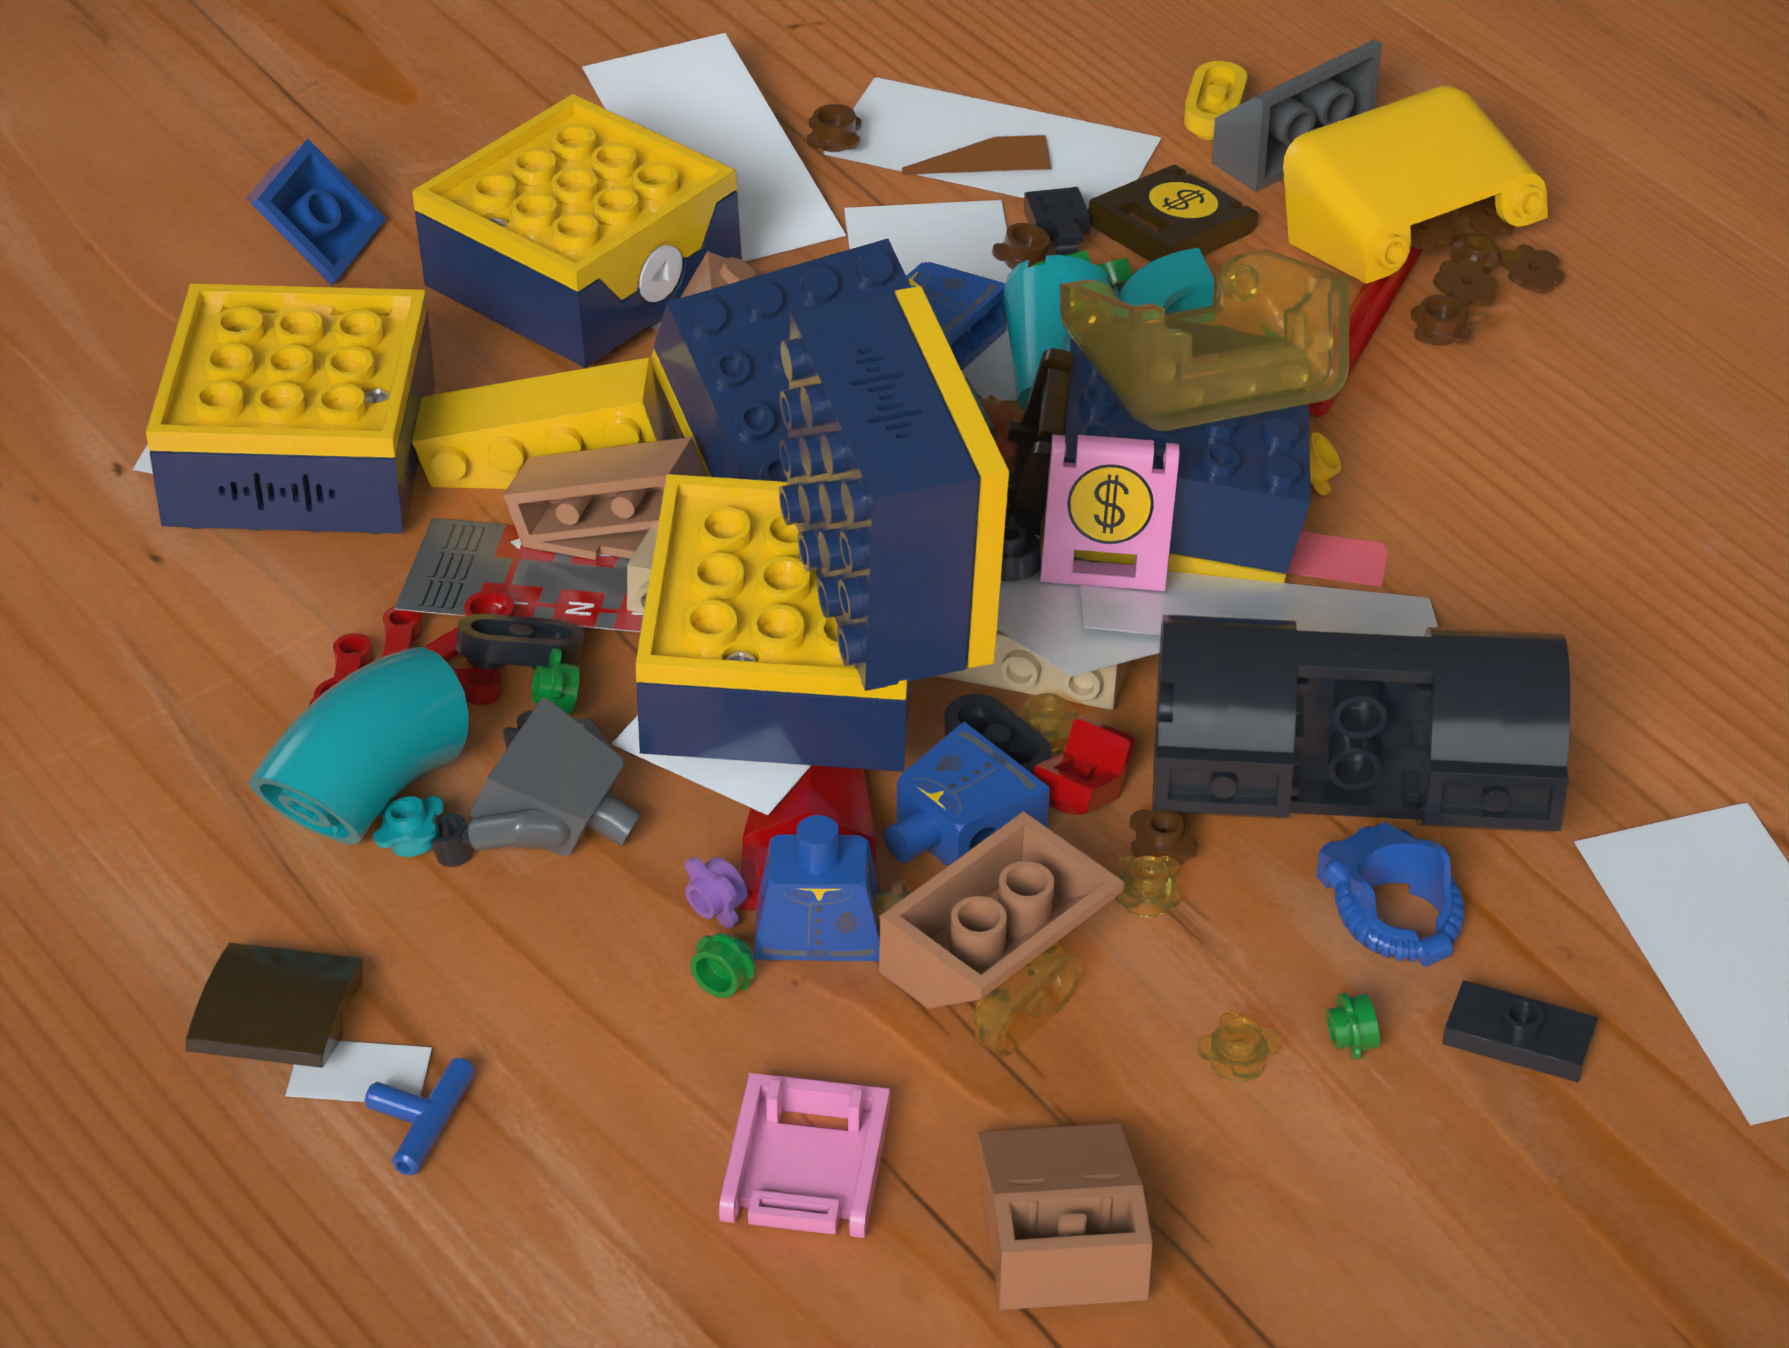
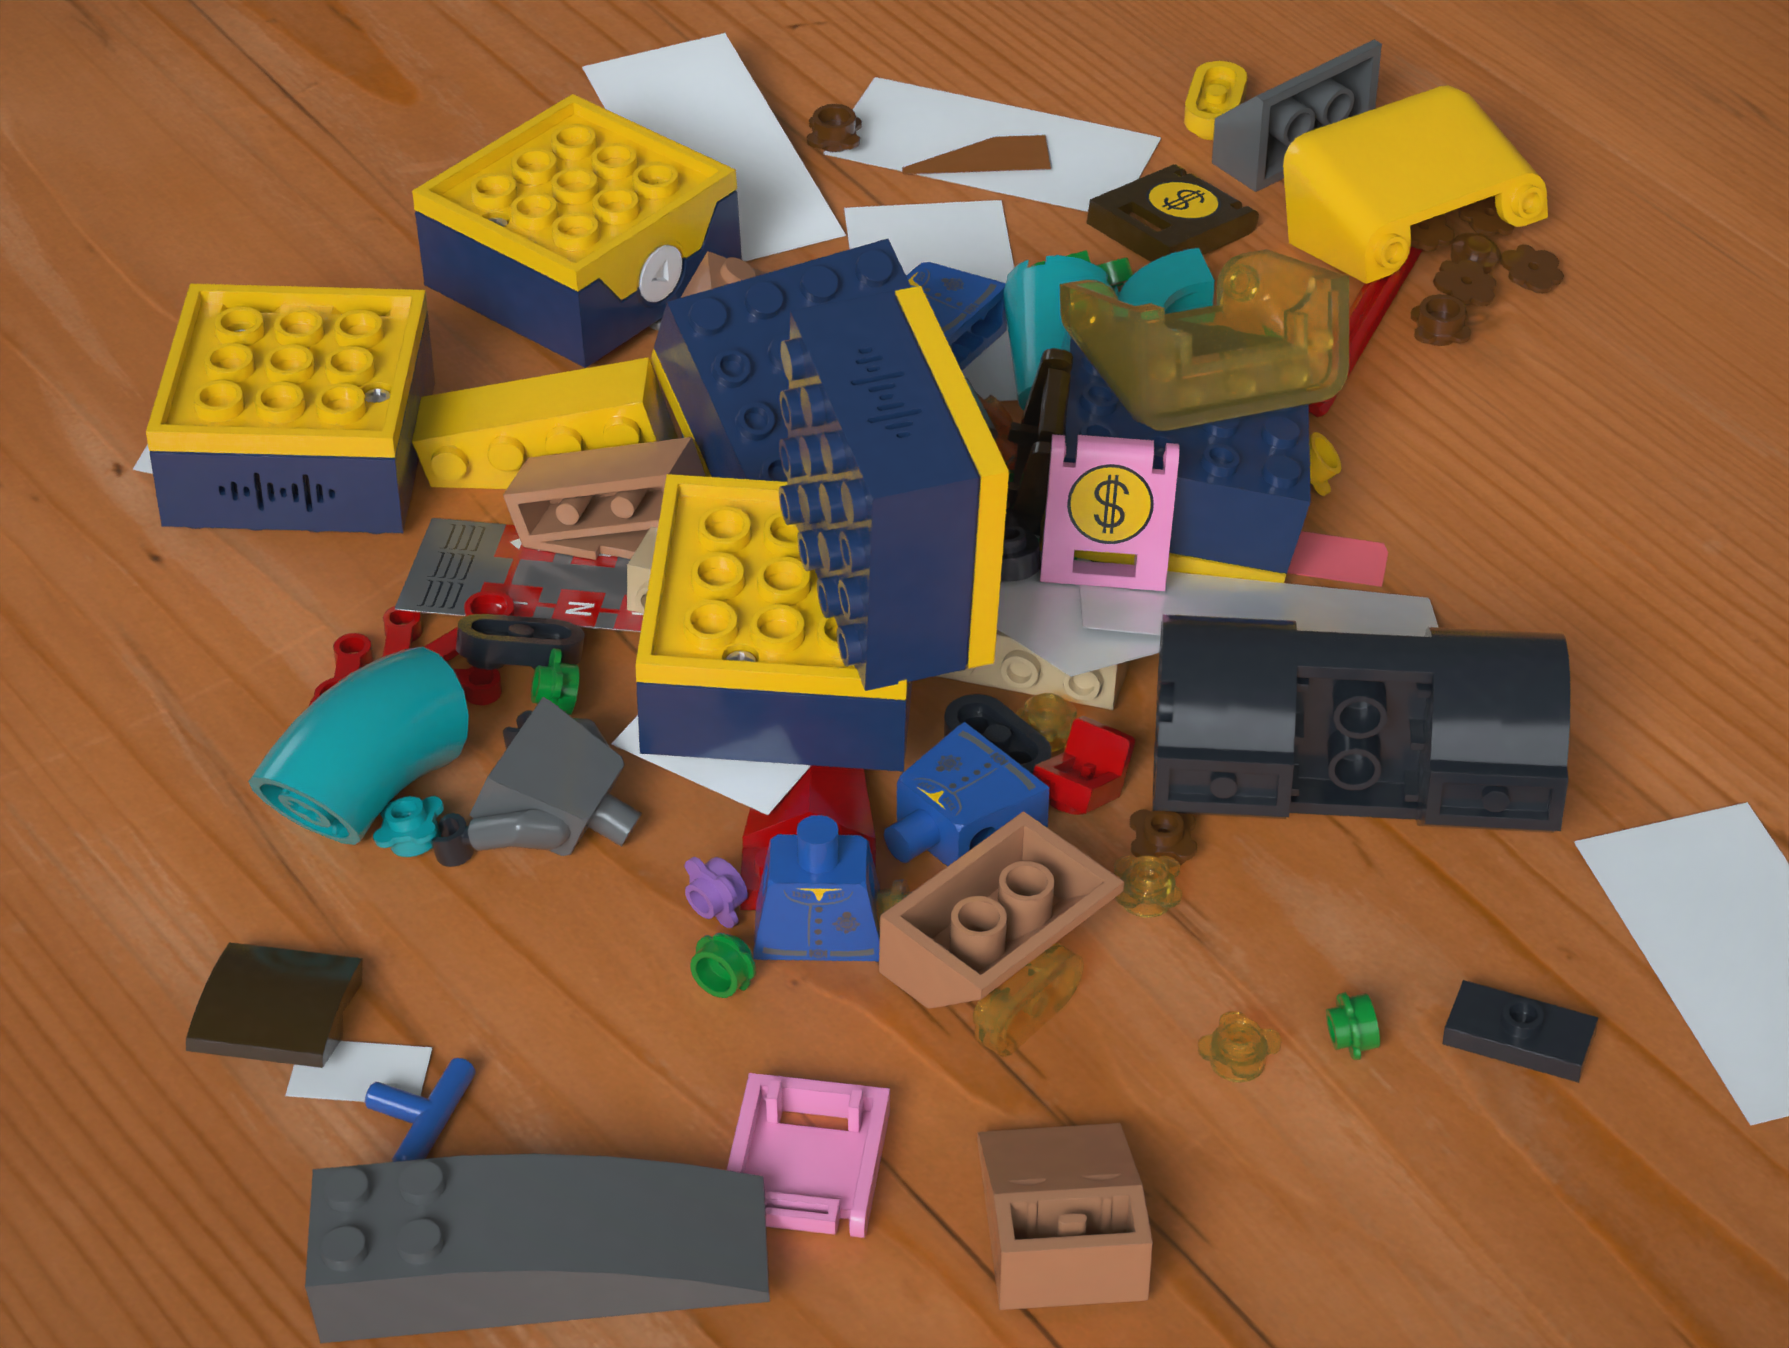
(316, 209): blue slope -> none
(527, 1242): none -> dark grey slope
(1023, 243): reddish brown plate -> none
(1061, 215): black plate -> none
(1392, 856): blue piece -> none

